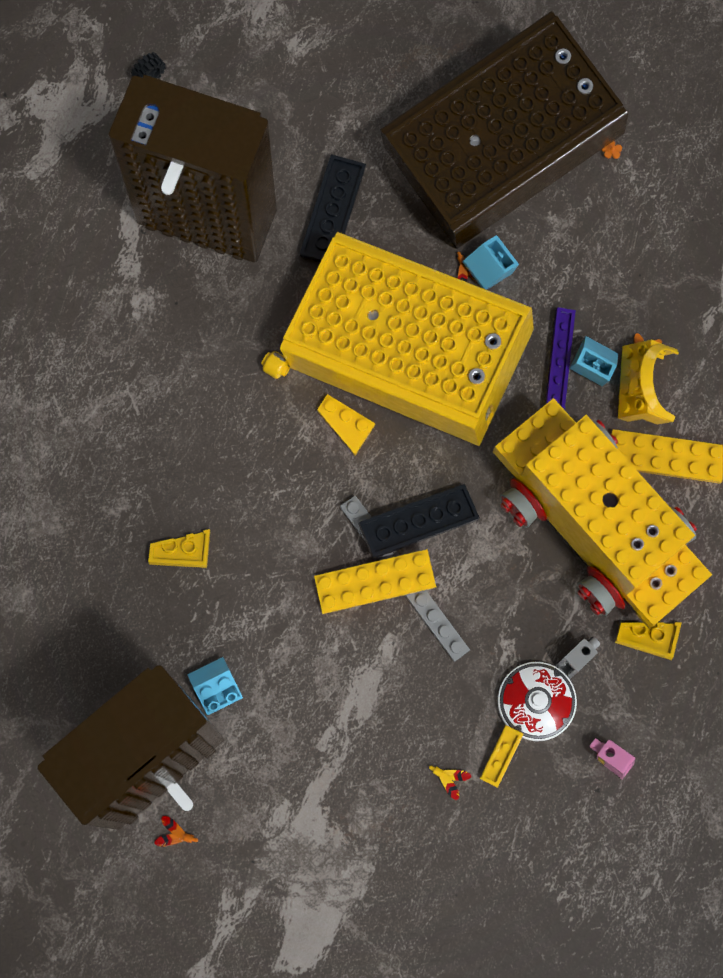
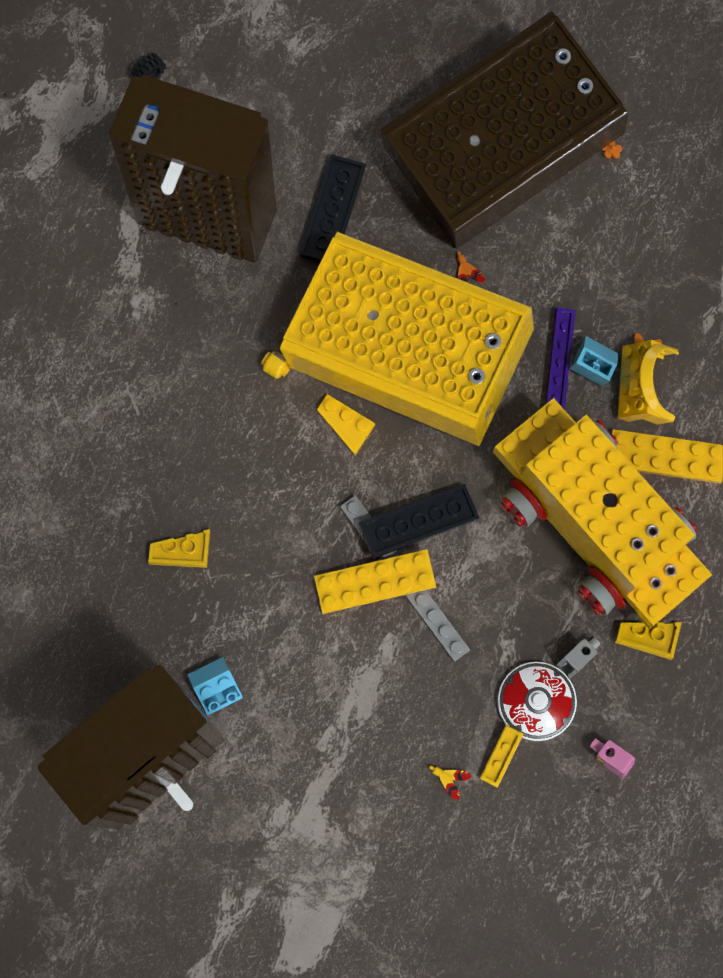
(178, 834): piece -> none
(490, 263): medium azure slope -> none

